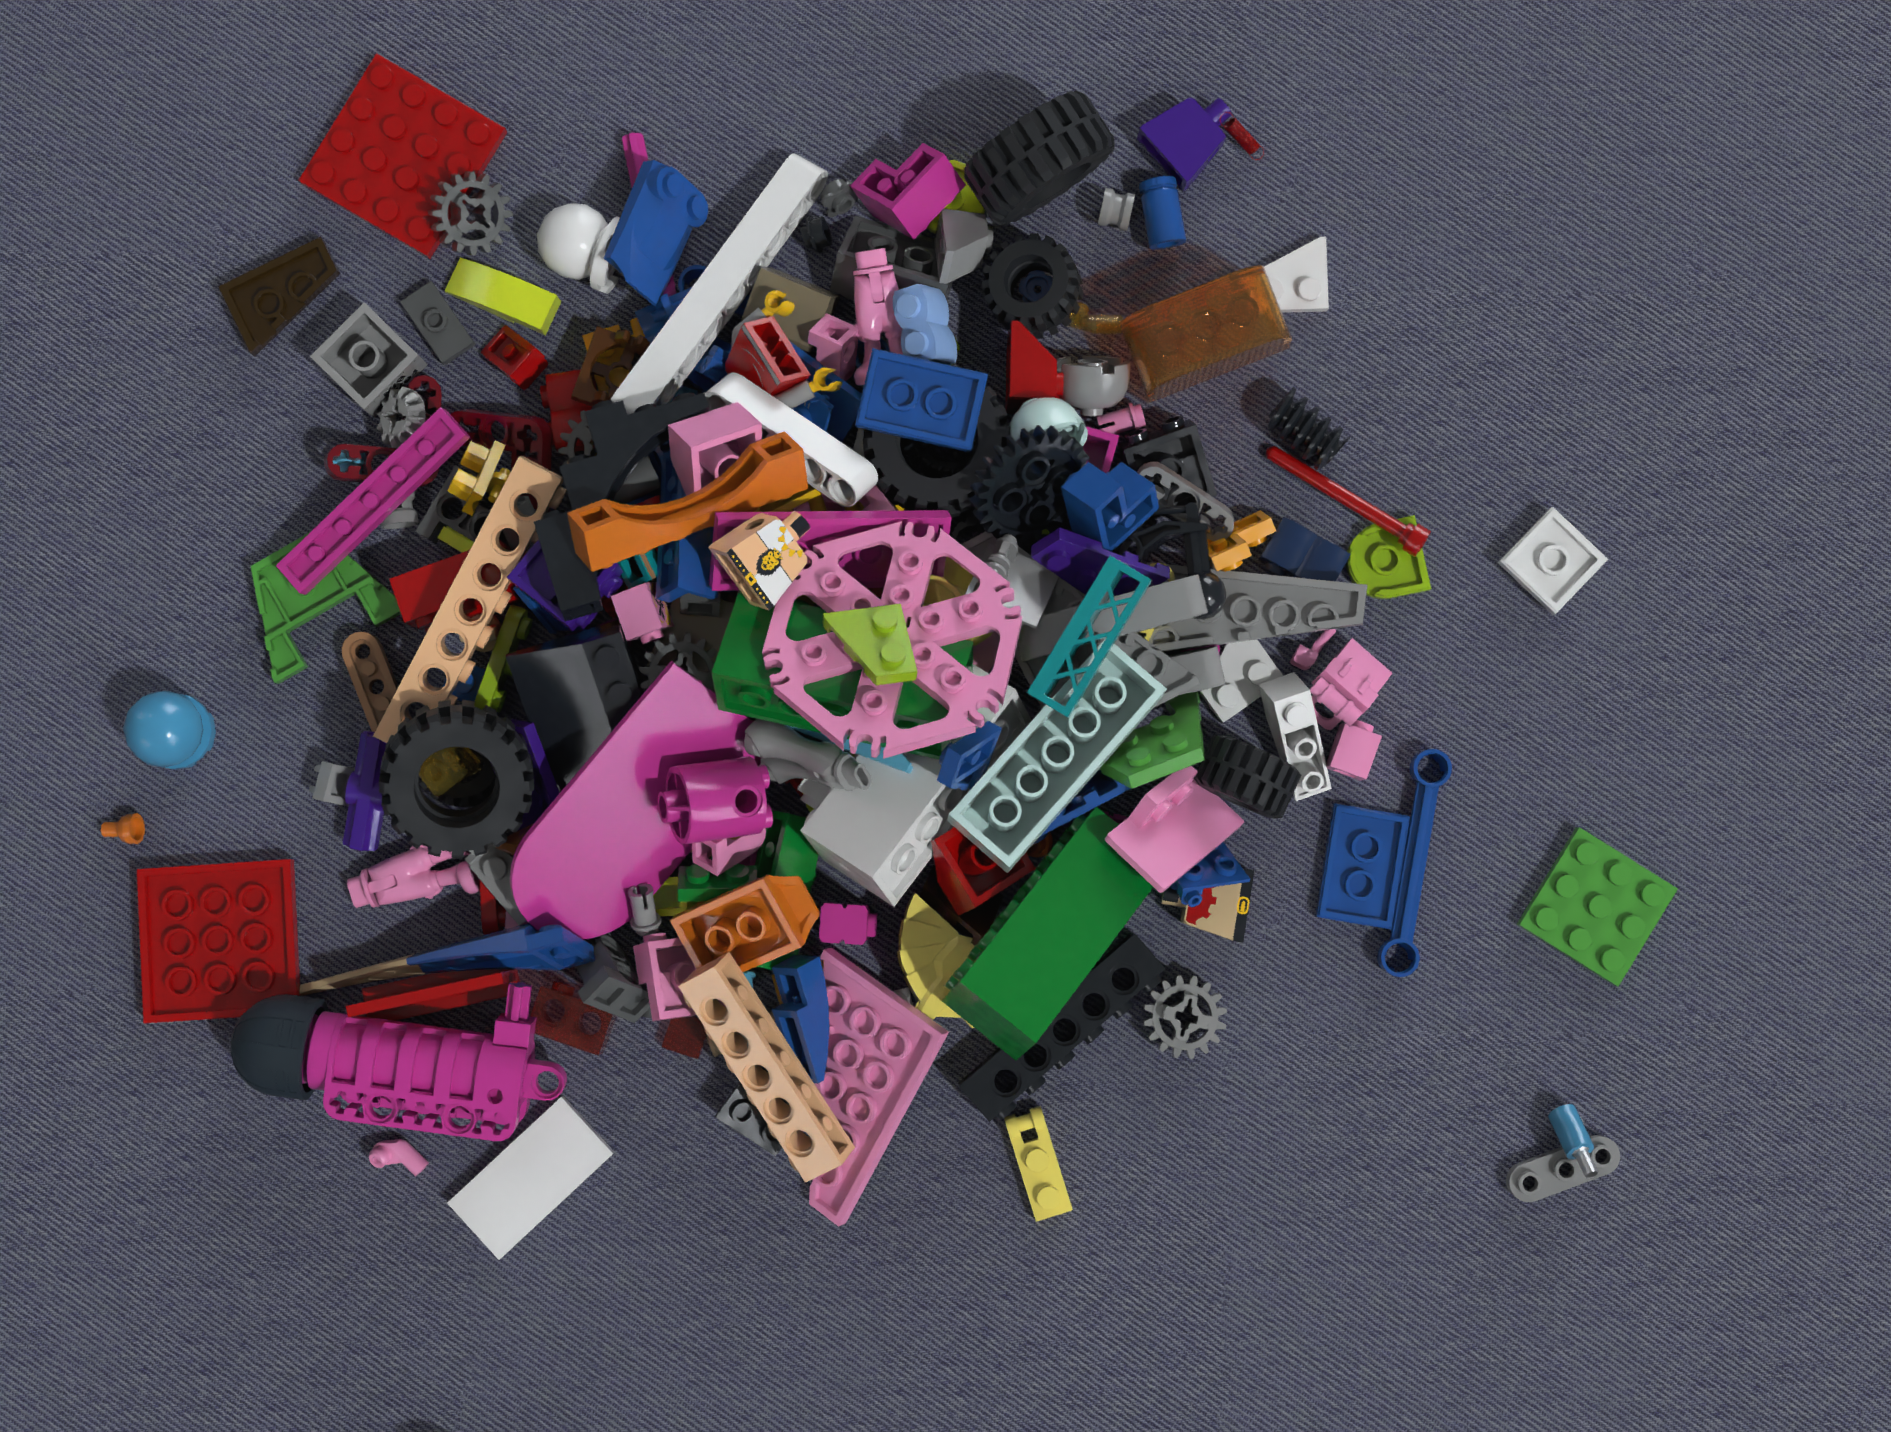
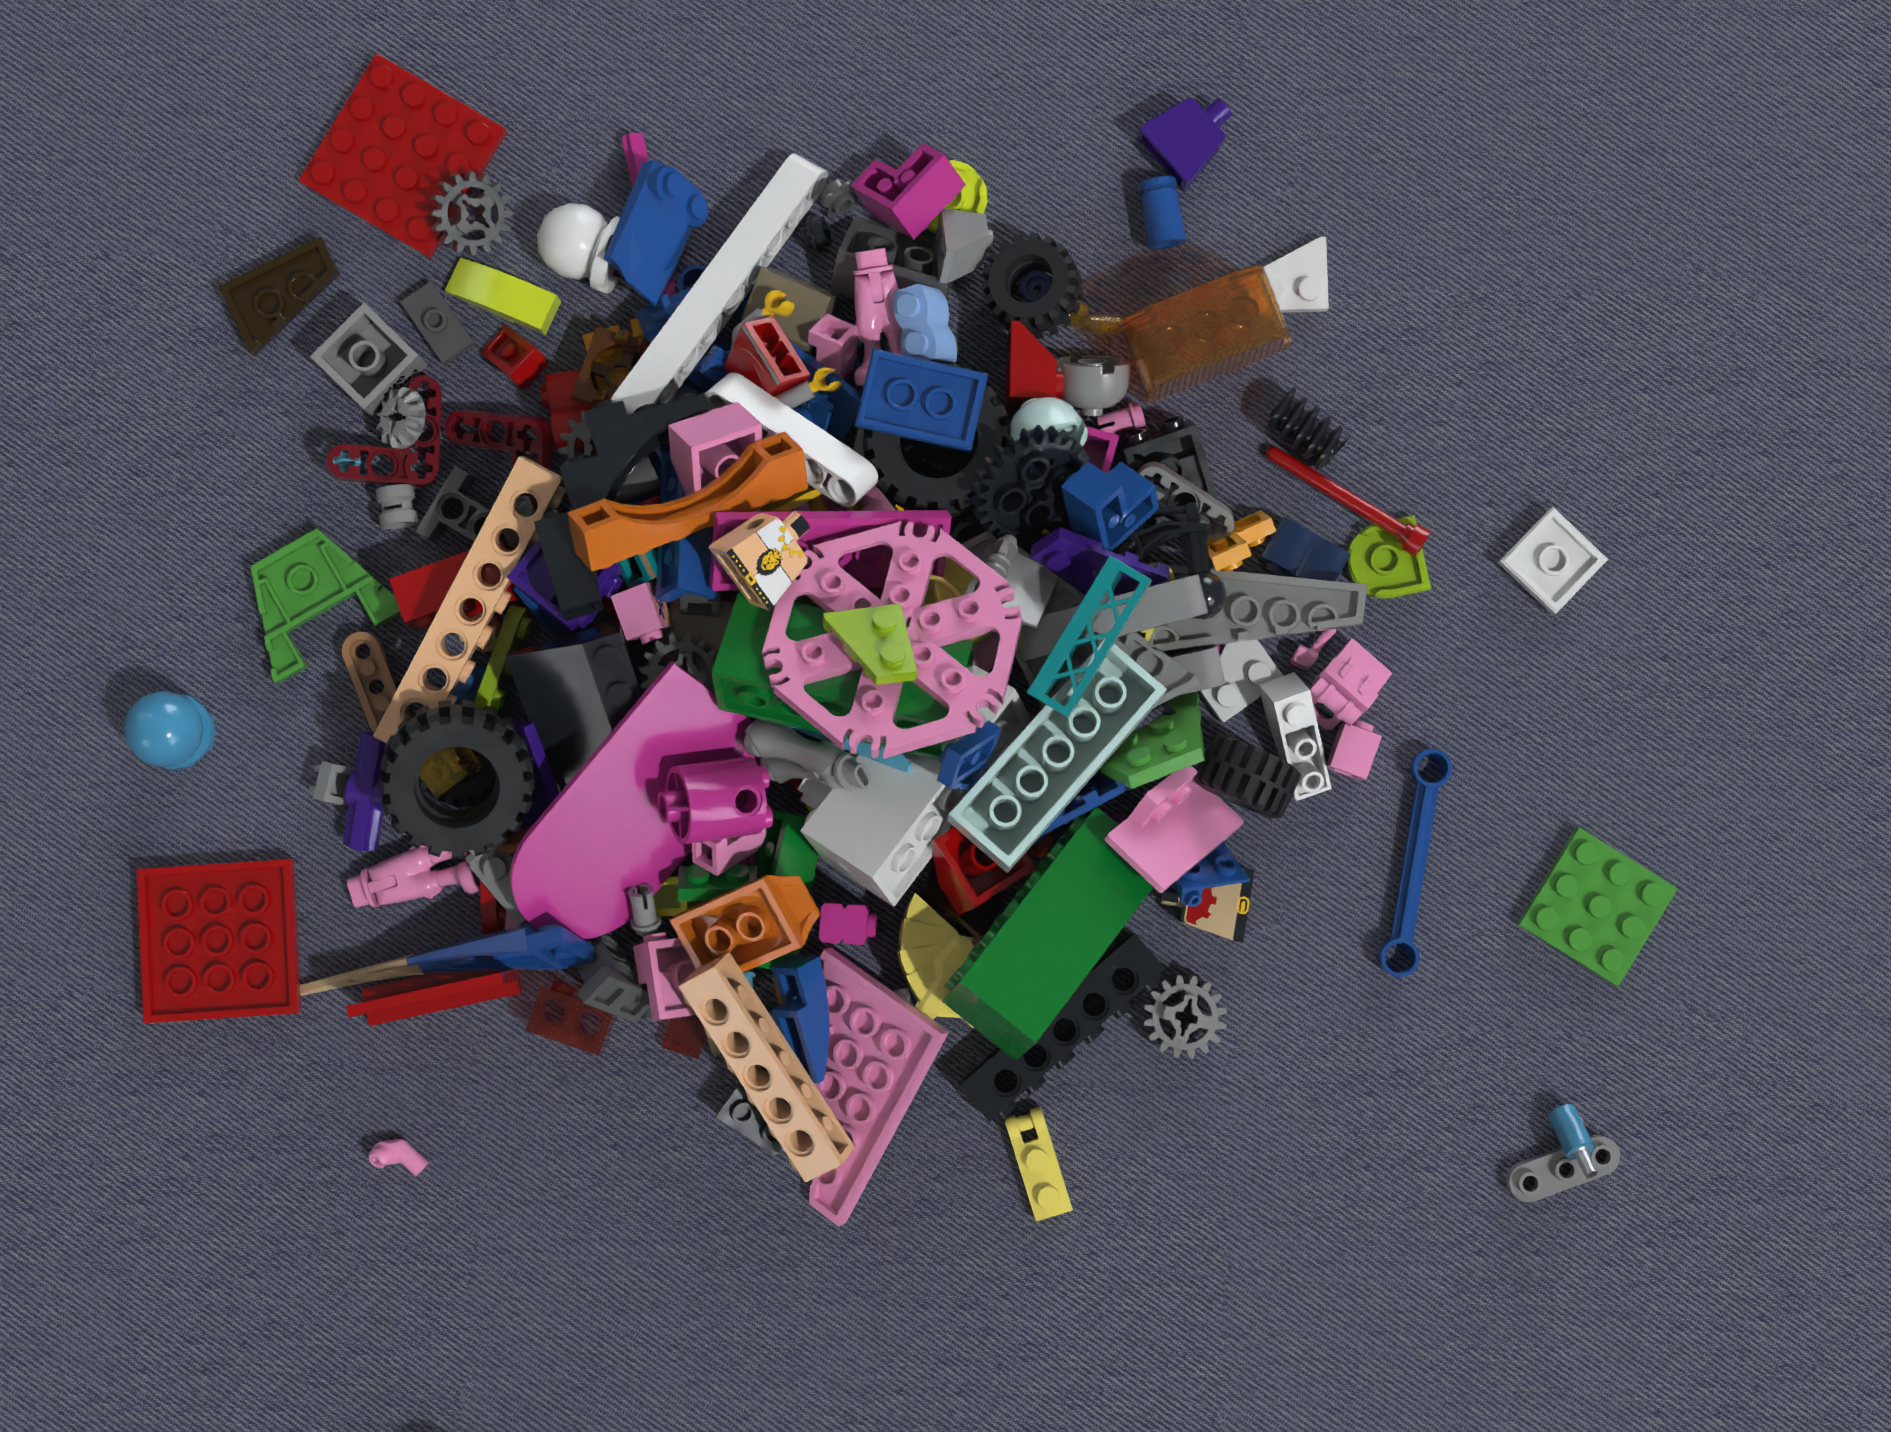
(129, 829): orange piece -> none
(297, 1046): dark pink piece -> none
(373, 501): dark pink plate -> none
(455, 539): neon yellow tile -> none
(484, 463): yellow hips -> none
(530, 1177): white tile -> none
(1039, 157): black tyre -> none
(1116, 209): light grey wheel -> none
(1242, 136): red piece -> none
(1362, 866): blue tile -> none

